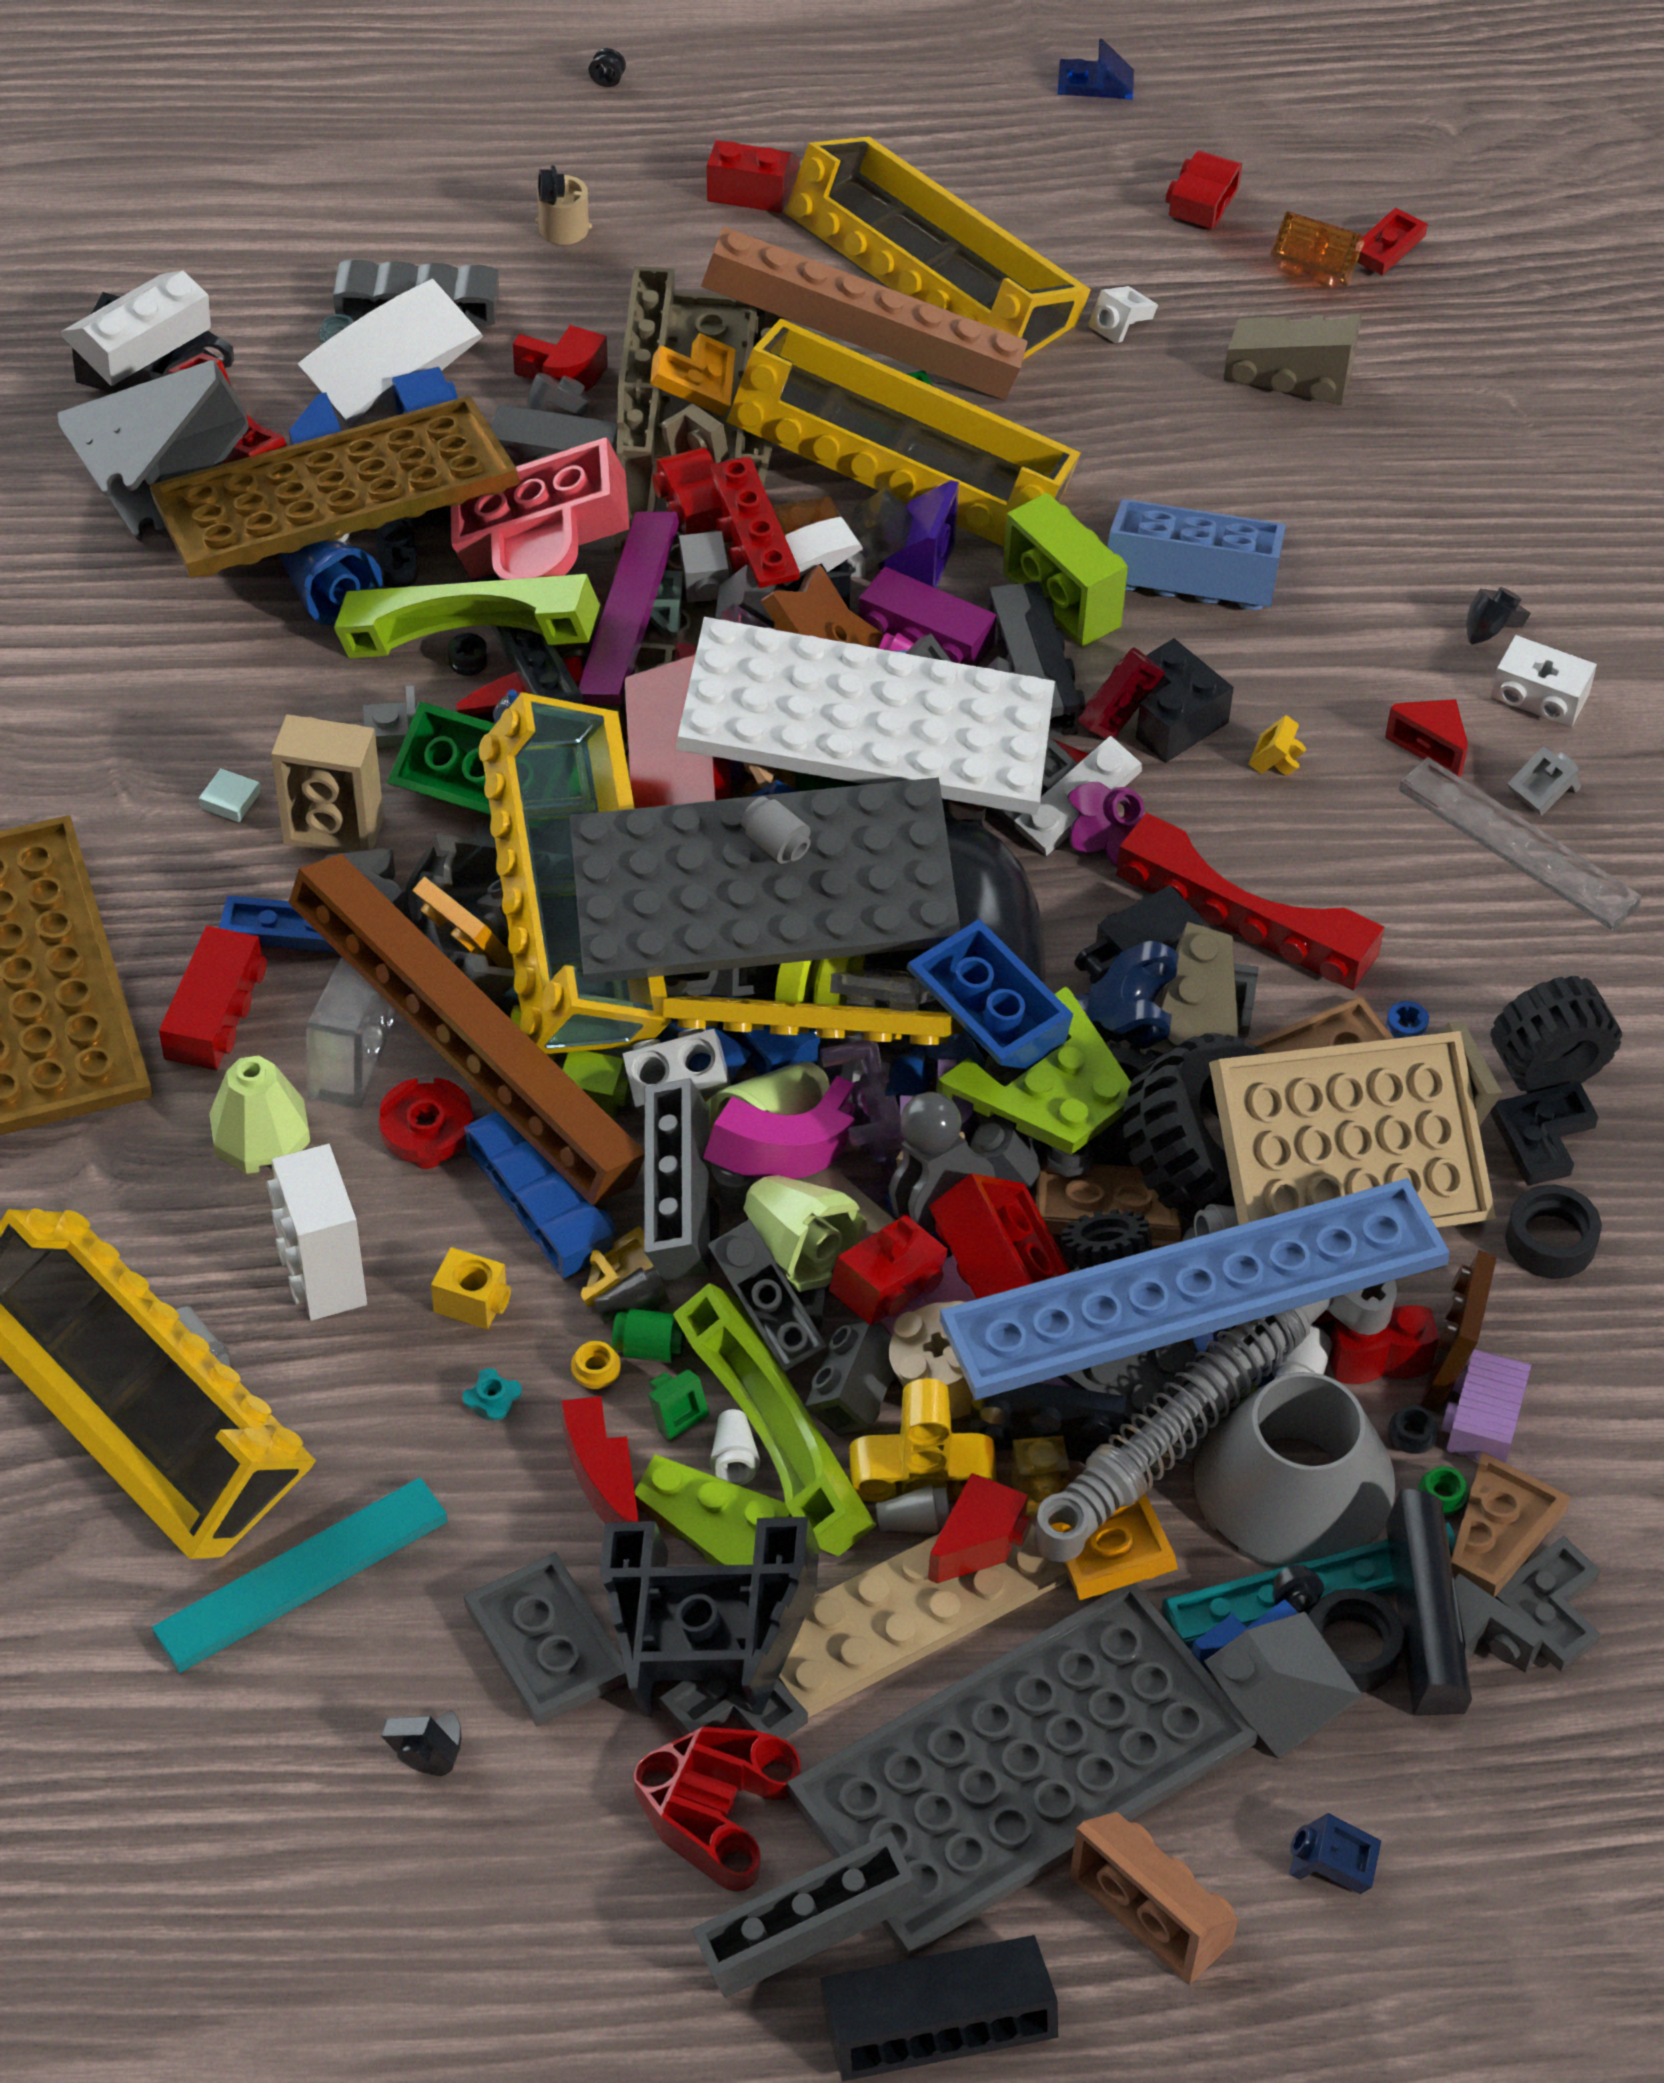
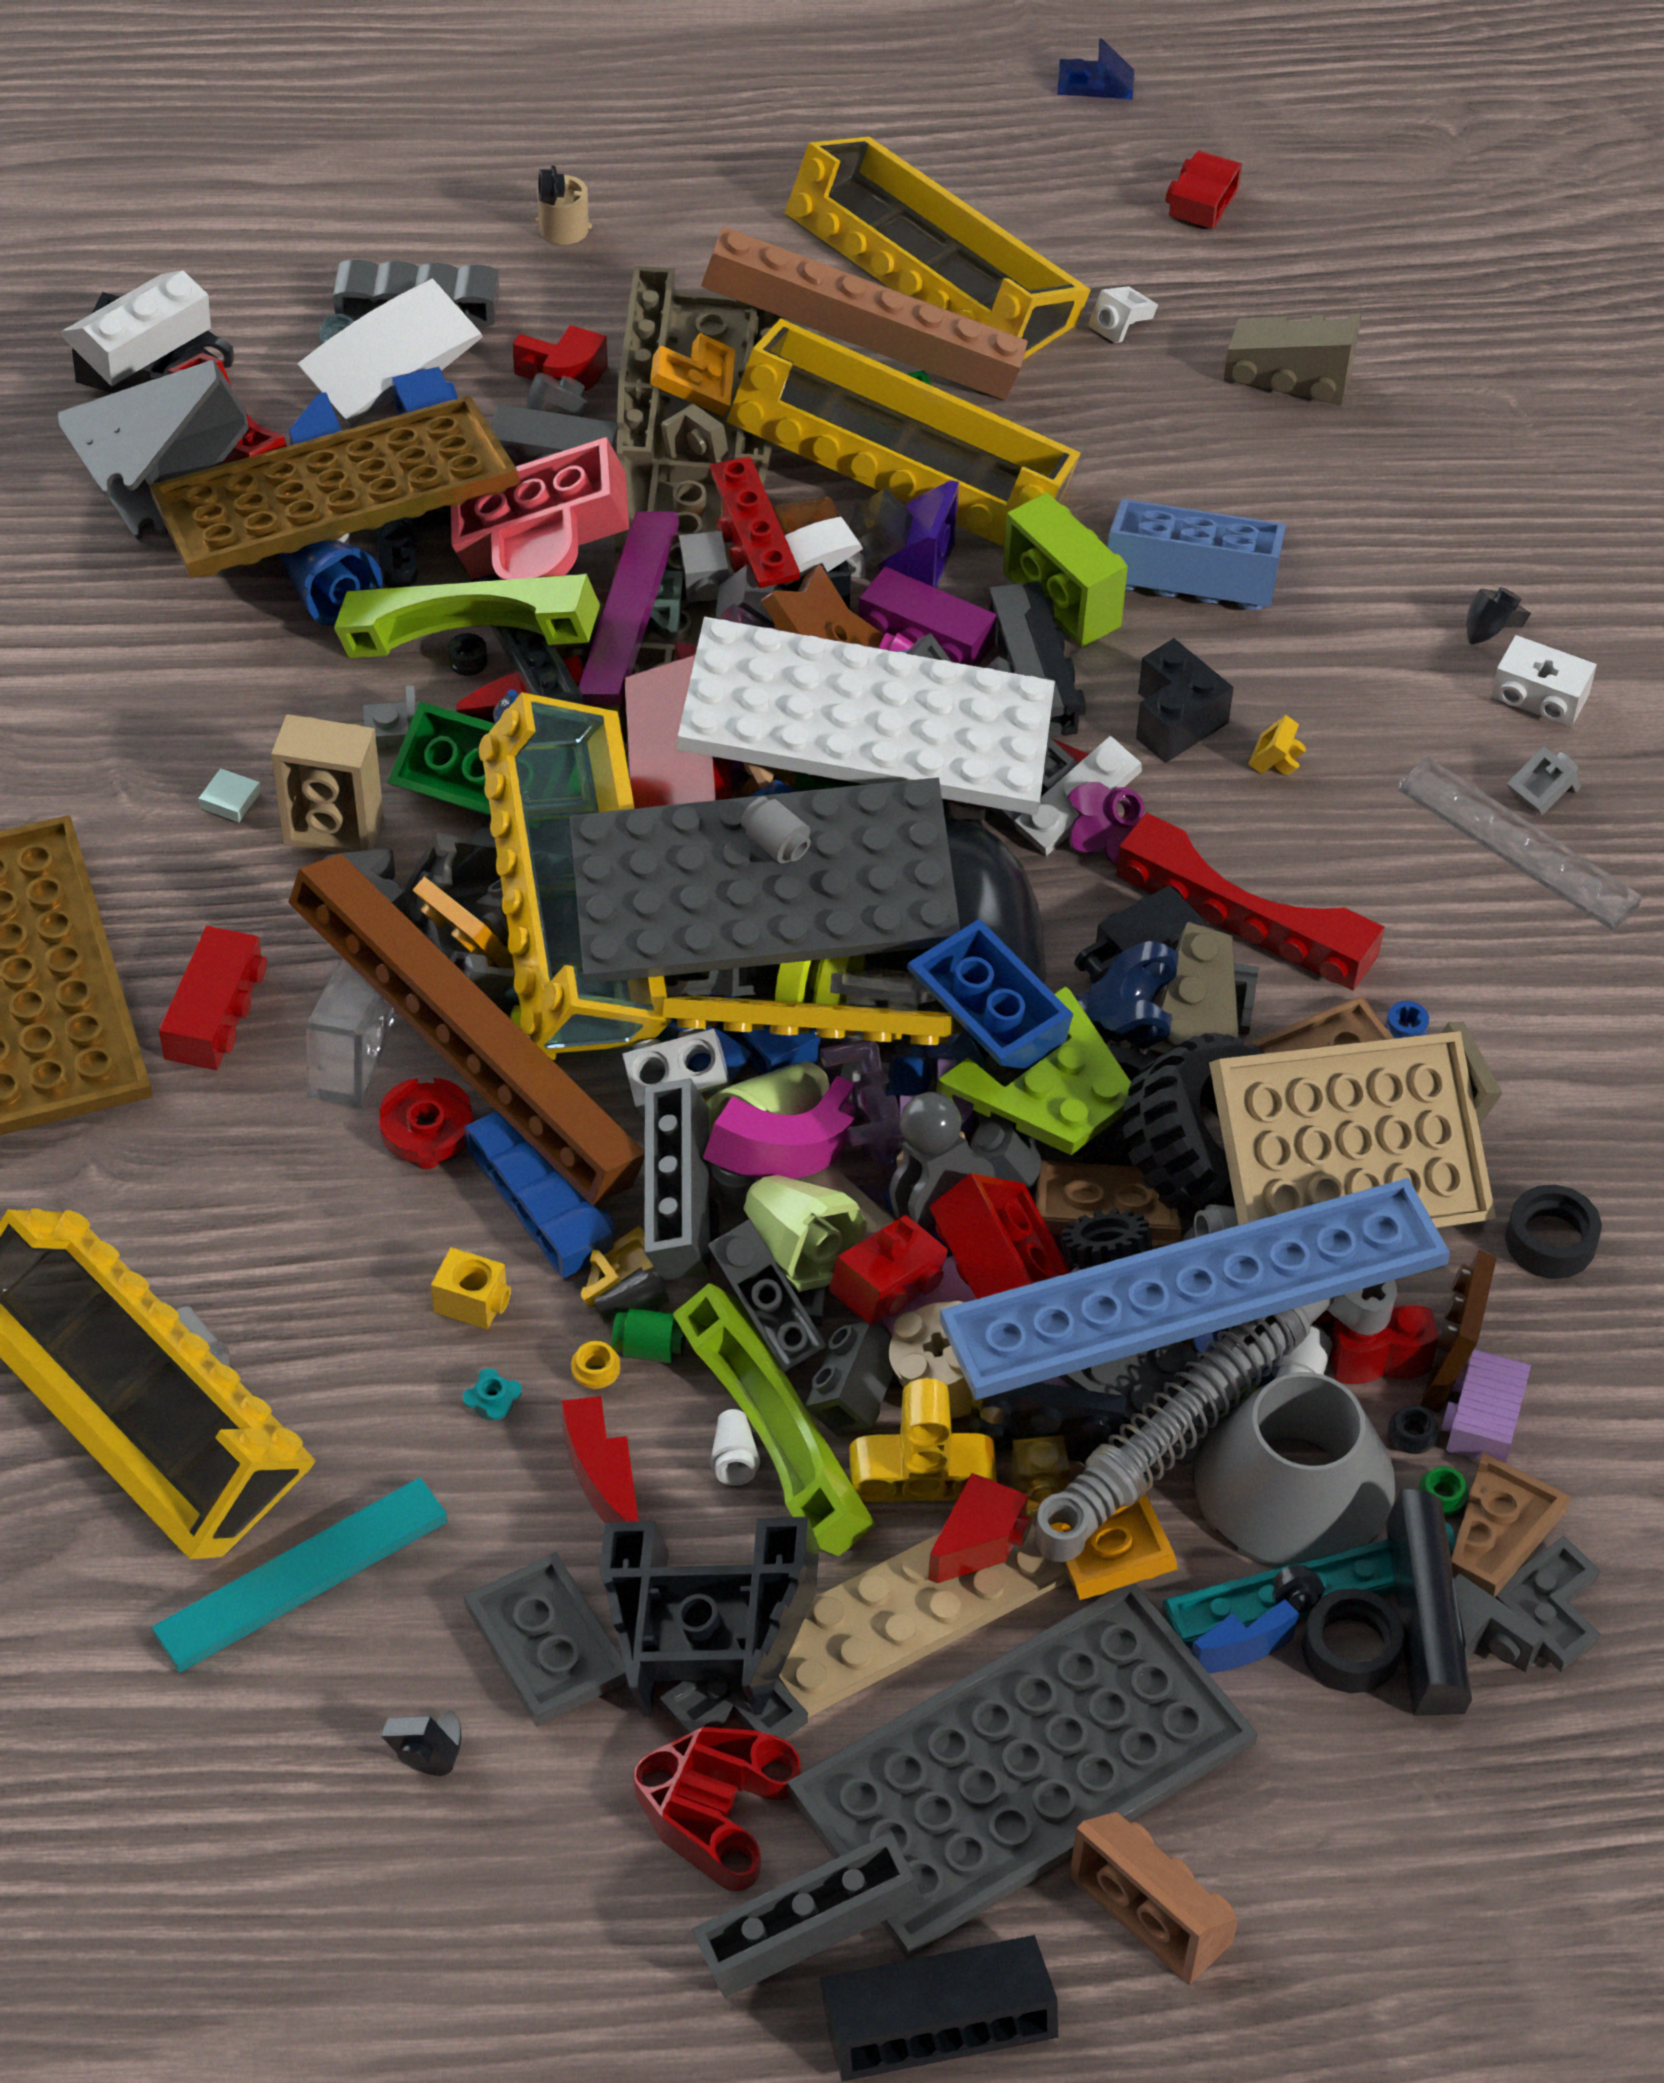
(257, 1116): yellowish green cone -> none
(273, 922): blue plate -> none
(317, 1232): white brick -> none
(600, 1078): lime brick -> none
(605, 76): black bush -> none
(677, 1402): green tile -> none
(689, 490): red brick -> none
(705, 1510): lime wing -> none
(750, 176): red slope -> none
(915, 1512): light grey cone -> none
(1070, 1165): dark grey plate -> none
(1121, 694): dark red bracket -> none
(1284, 1681): dark grey slope -> none
(1316, 250): clear orange brick -> none
(1336, 1852): dark blue bracket -> none
(1391, 240): red plate -> none
(1430, 731): red slope -> none
(1534, 1125): black plate -> none
(1556, 1034): black tyre -> none

